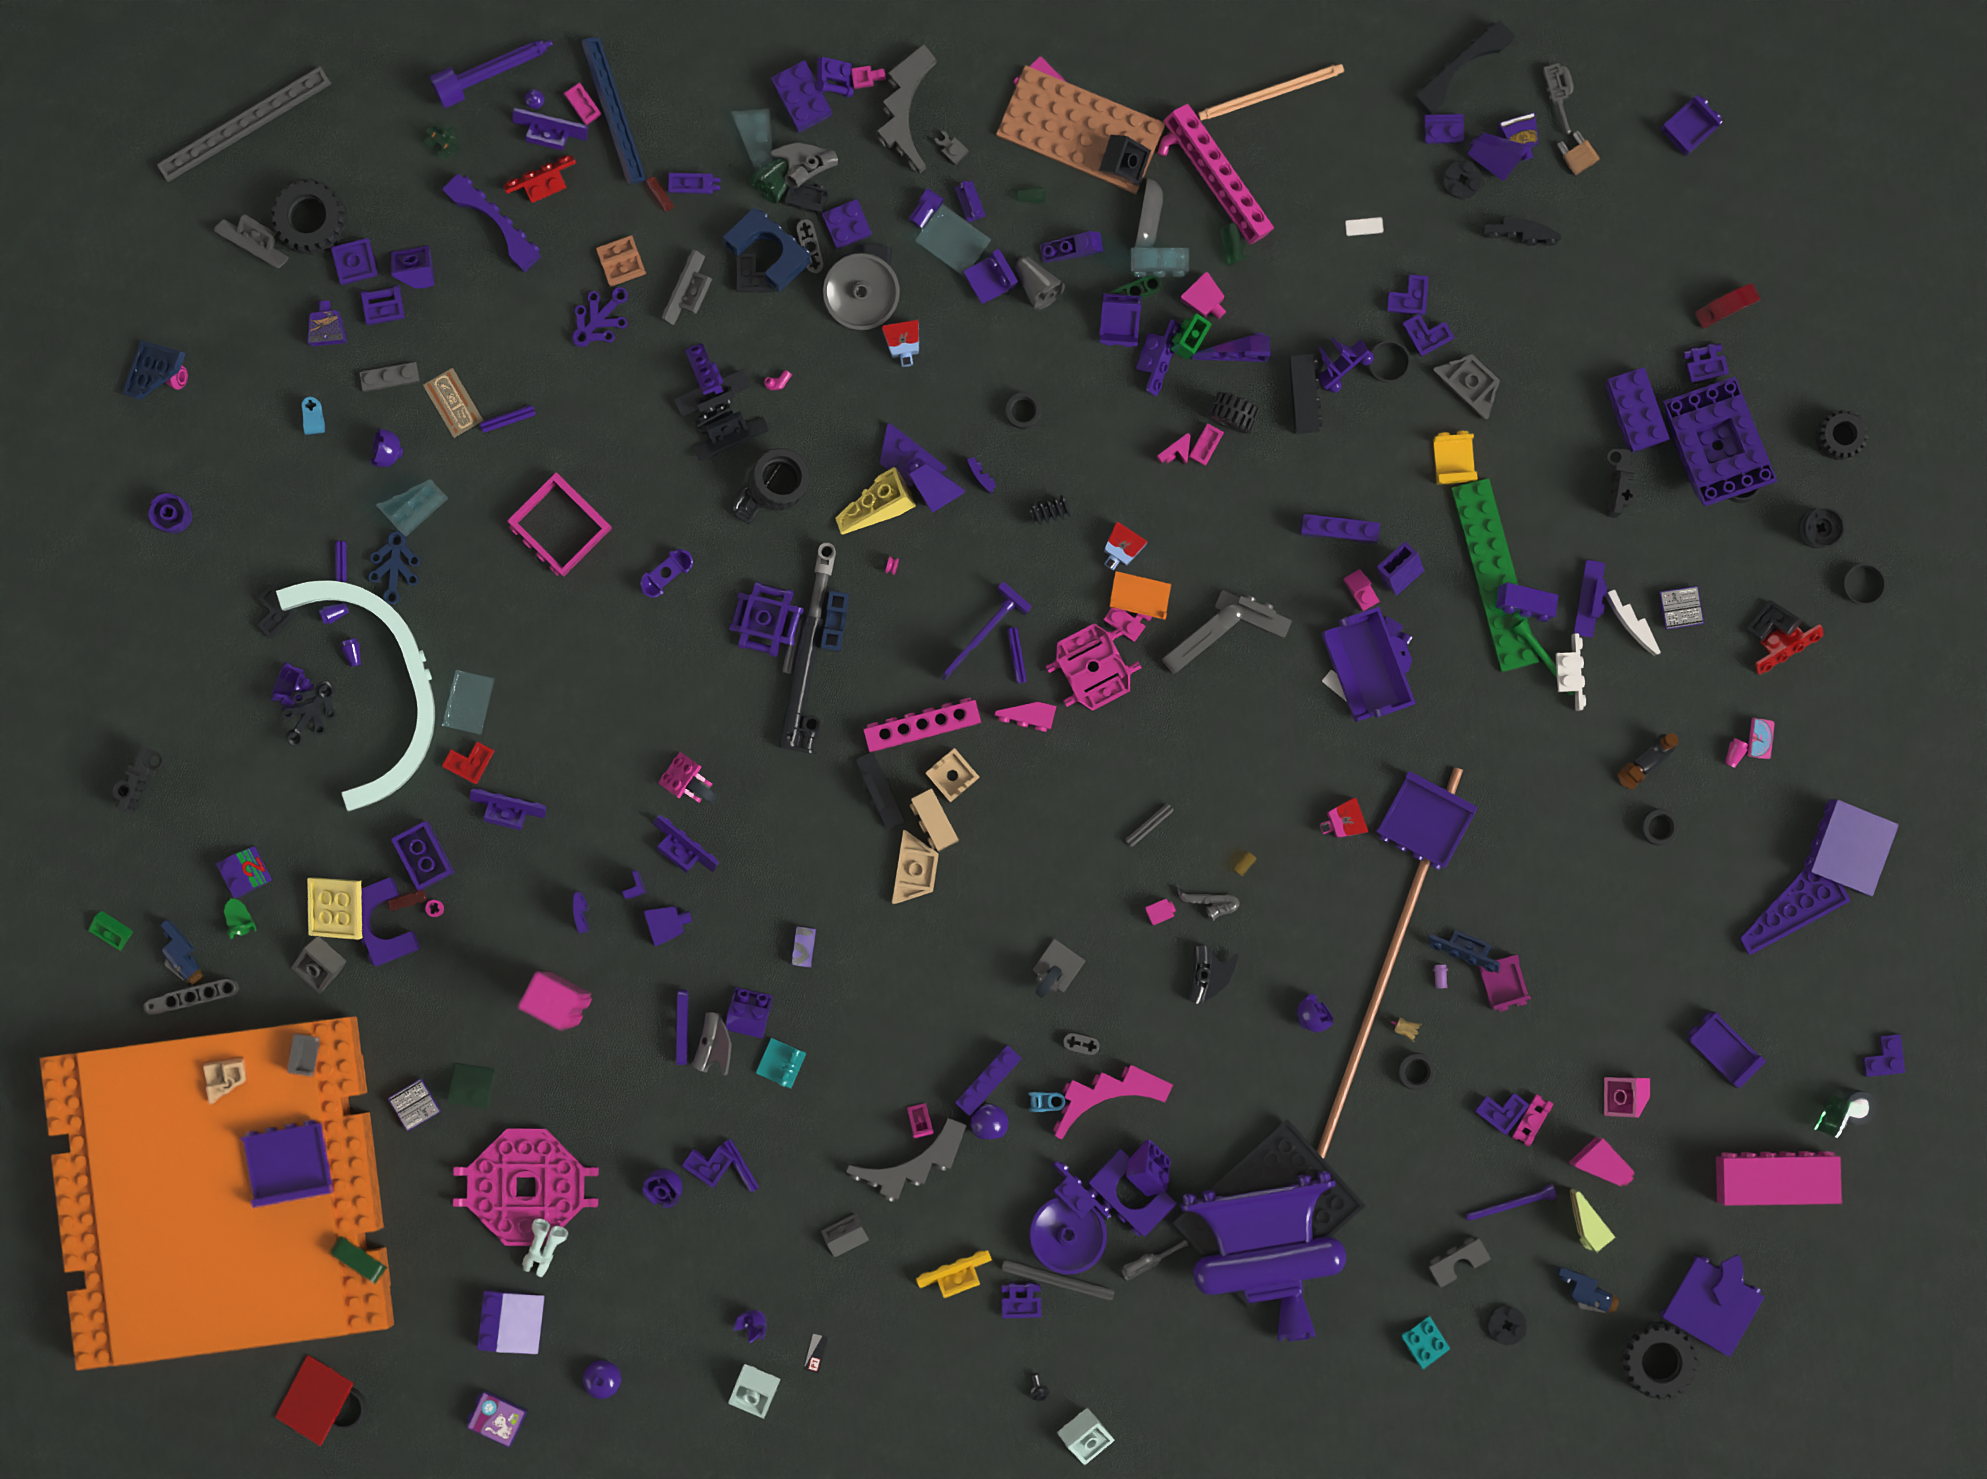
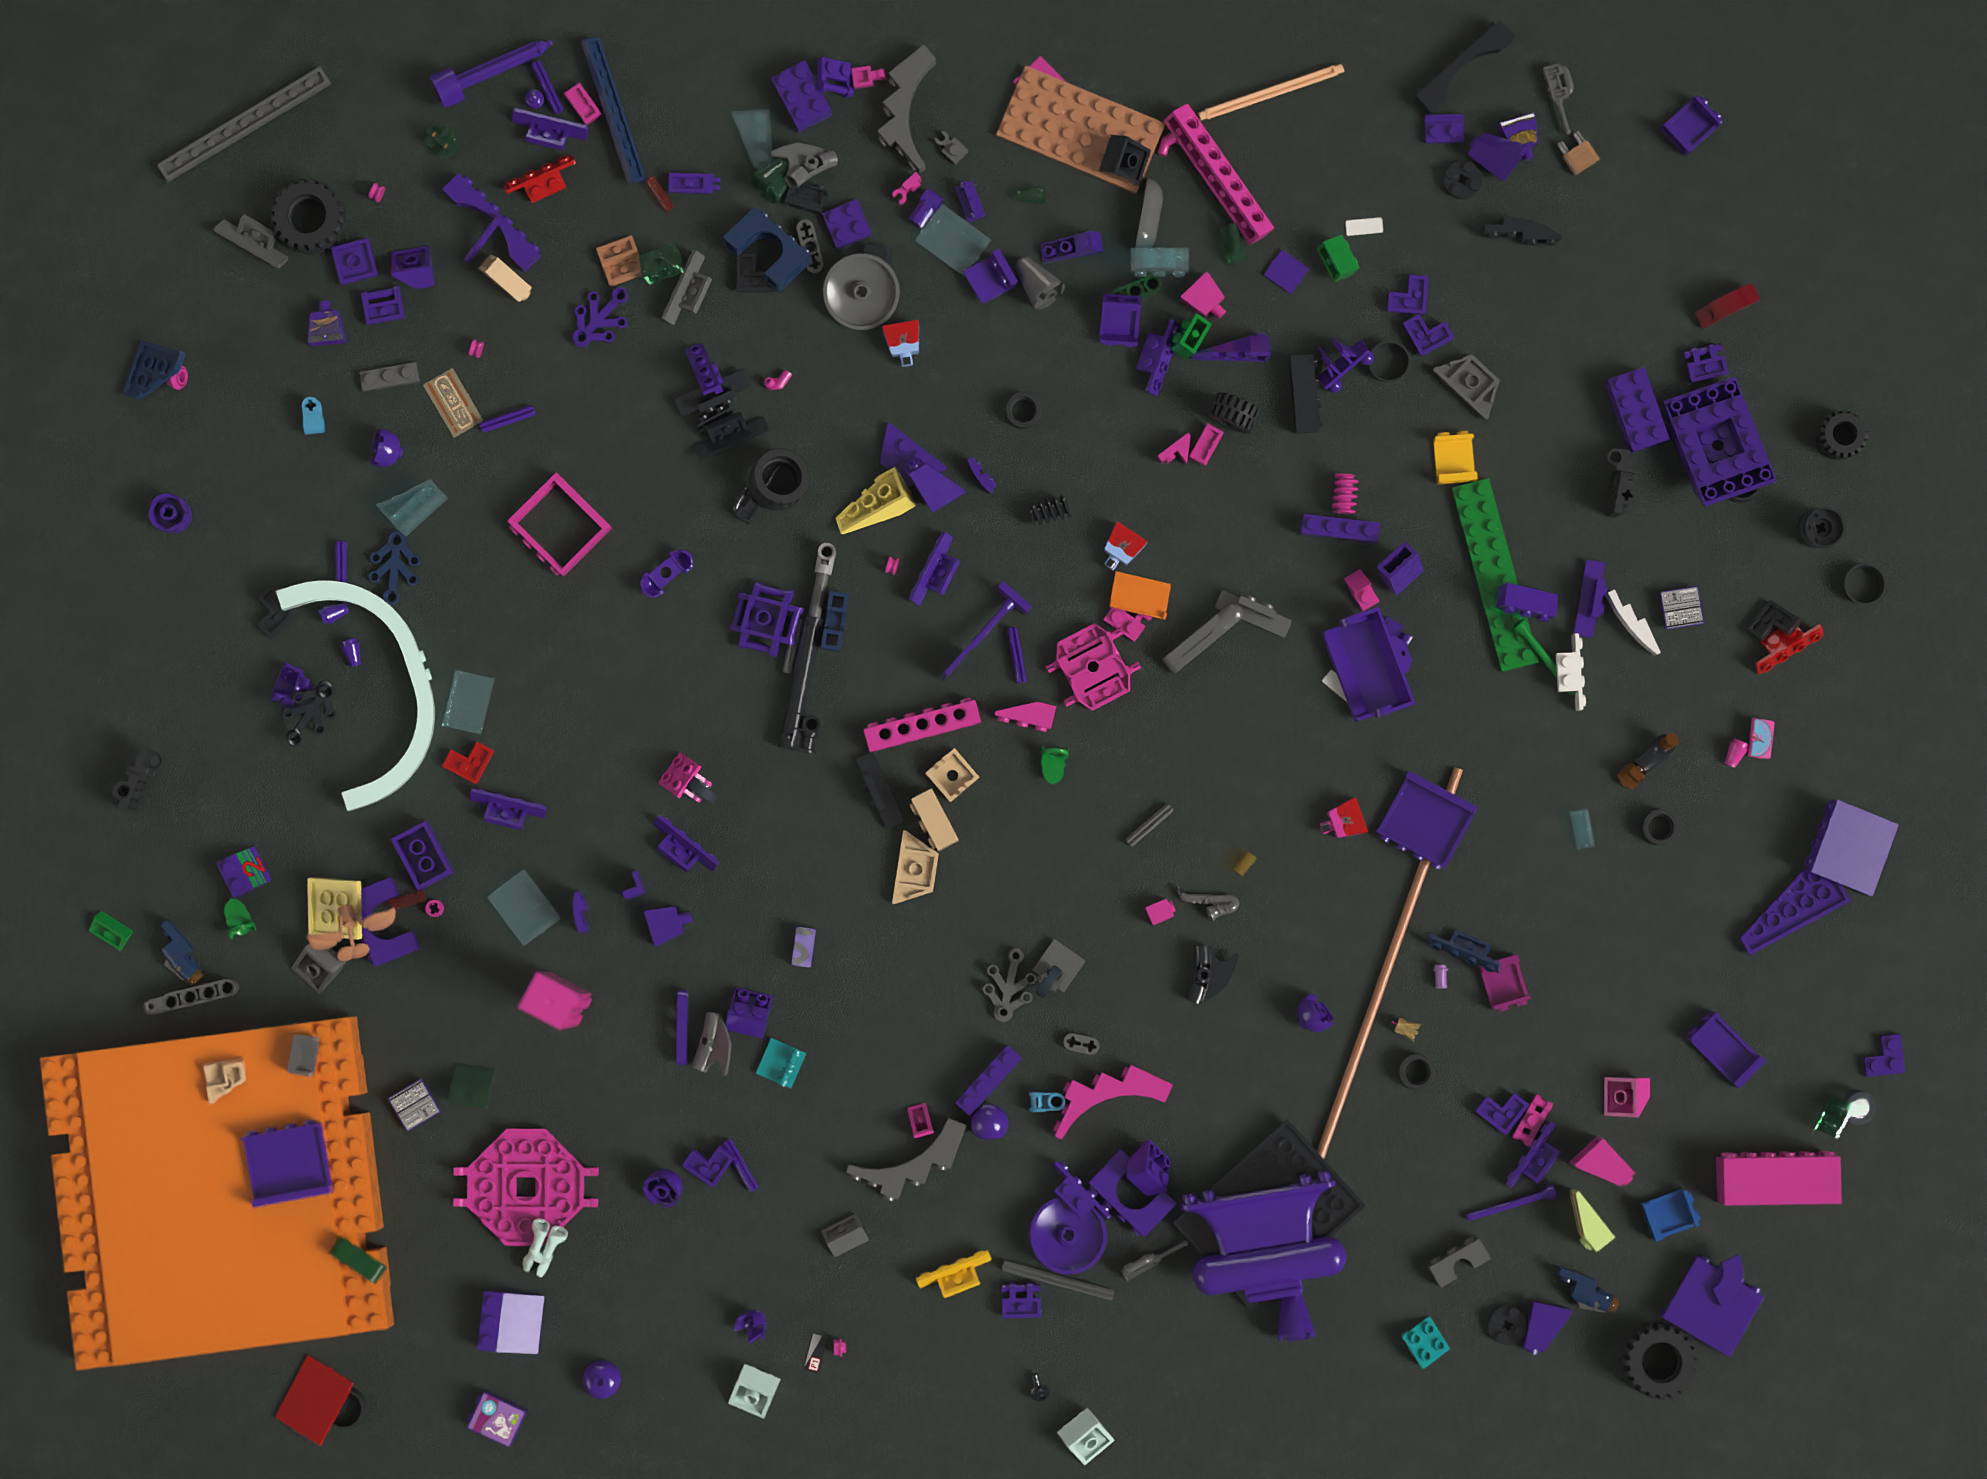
(347, 918): none -> nougat plant
(376, 192): none -> dark pink bush
(476, 348): none -> dark pink bush
(483, 238): none -> dark purple bar
(505, 278): none -> tan slope
(524, 907): none -> clear light blue piece
(547, 87): none -> dark purple axle
(661, 264): none -> clear green brick
(839, 1347): none -> dark pink plate
(910, 184): none -> dark pink plate
(937, 570): none -> dark purple bracket
(1008, 988): none -> dark grey plant
(1053, 763): none -> green piece
(1286, 271): none -> dark purple piece
(1338, 258): none -> green brick
(1344, 493): none -> dark pink piece
(1538, 1159): none -> dark purple bracket
(1543, 1325): none -> dark purple slope
(1582, 829): none -> clear light blue slope
(1670, 1214): none -> blue panel

